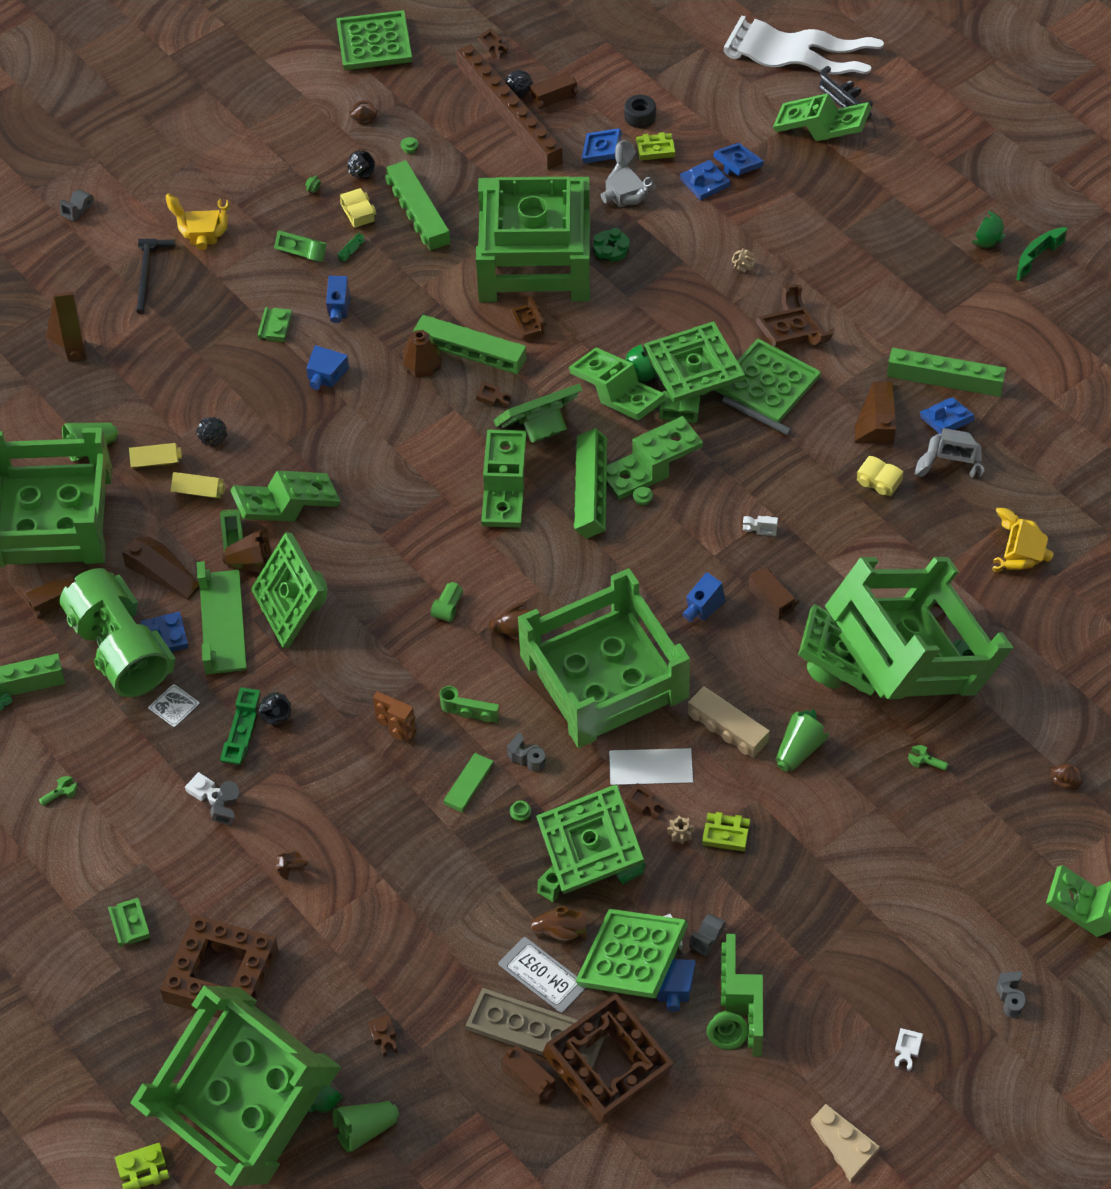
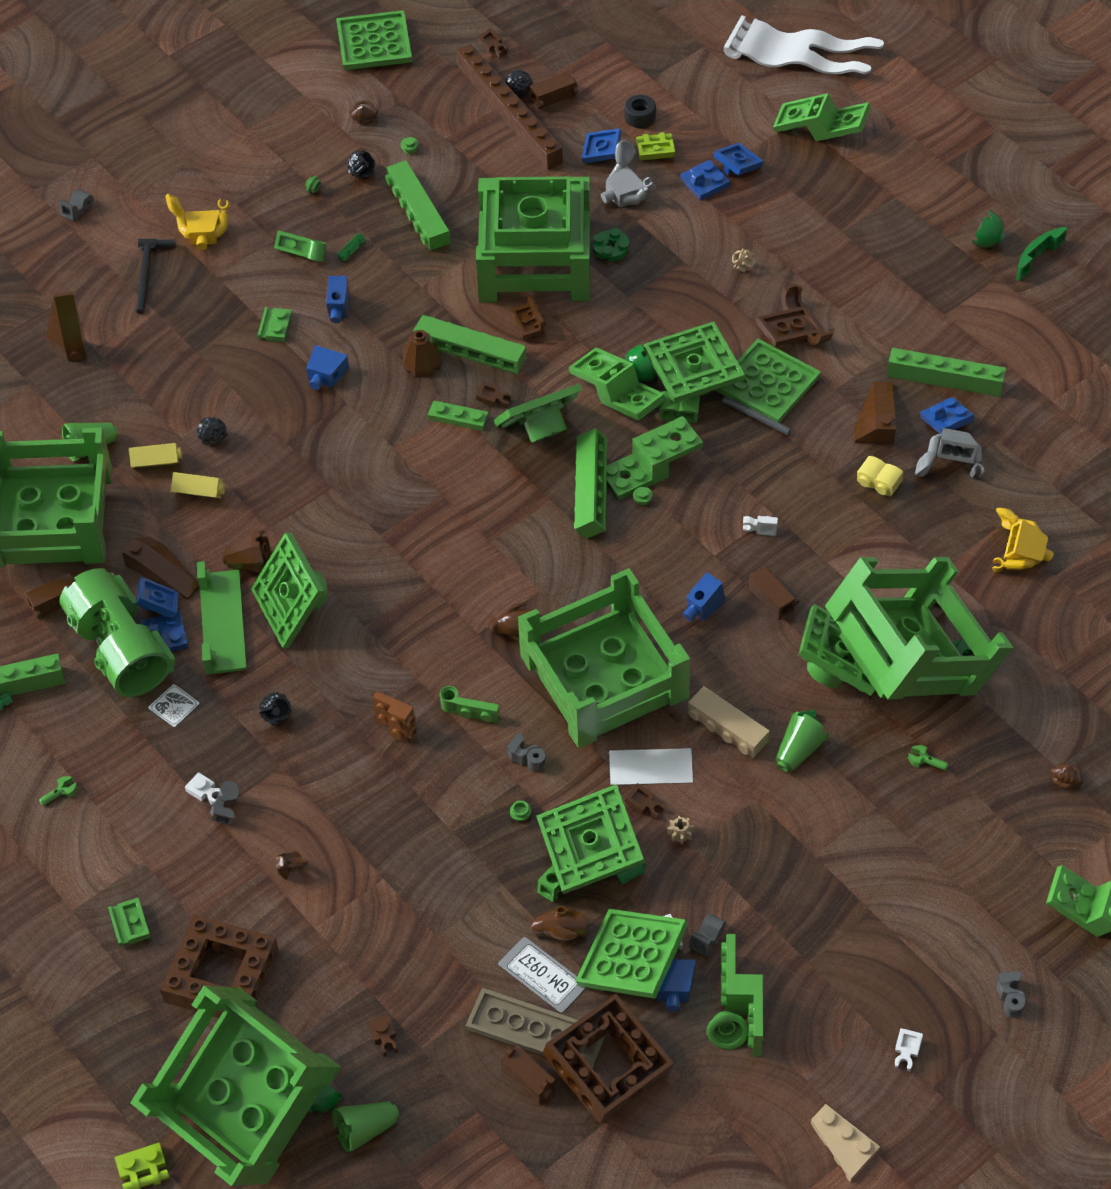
(157, 598): none -> blue hinge
(231, 526): bright green slope -> none
(242, 726): green slope -> none
(285, 496): bright green bracket -> none
(357, 207): light yellow brick -> none
(446, 605): bright green piece -> none
(458, 415): none -> bright green plate
(468, 782): bright green tile -> none
(503, 478): bright green bracket -> none
(726, 836): lime plate -> none
(843, 94): black piece -> none

